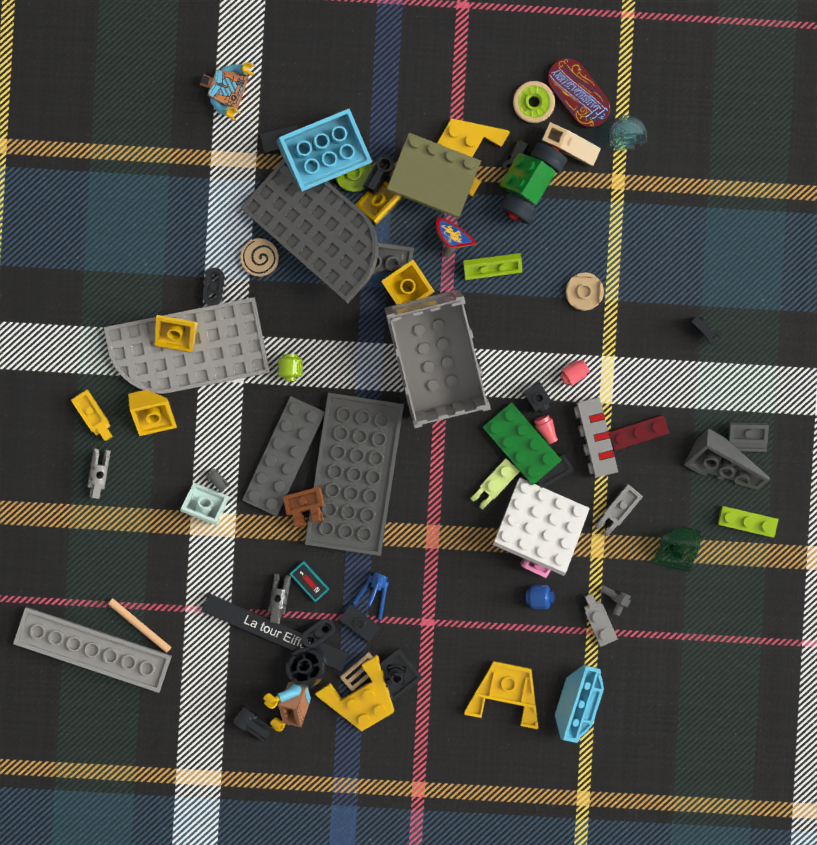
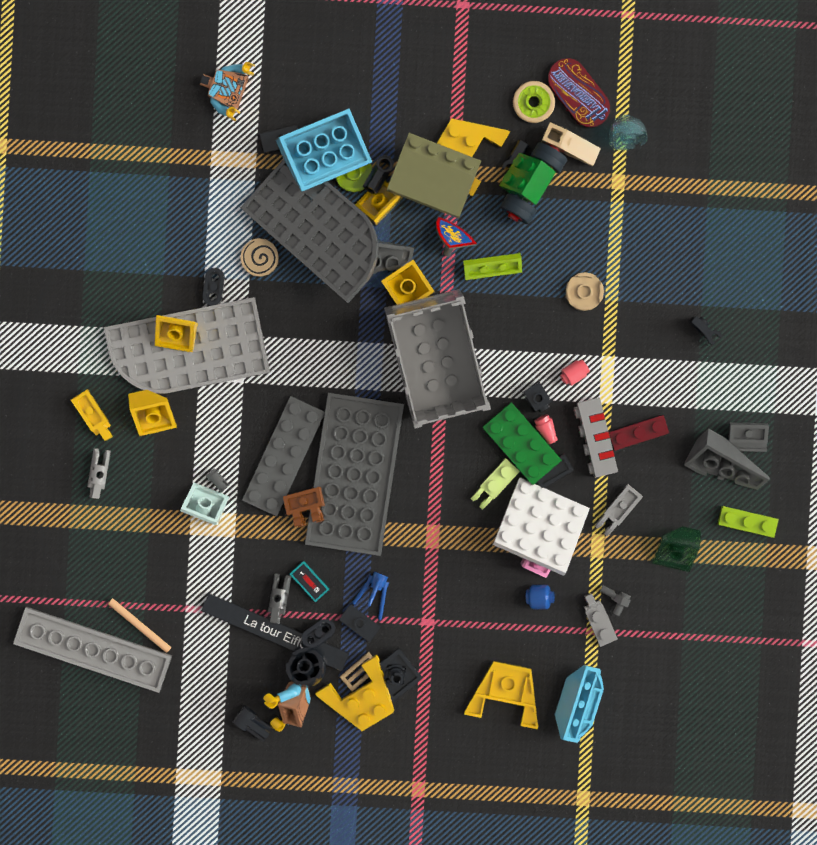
(290, 367): lime head -> none

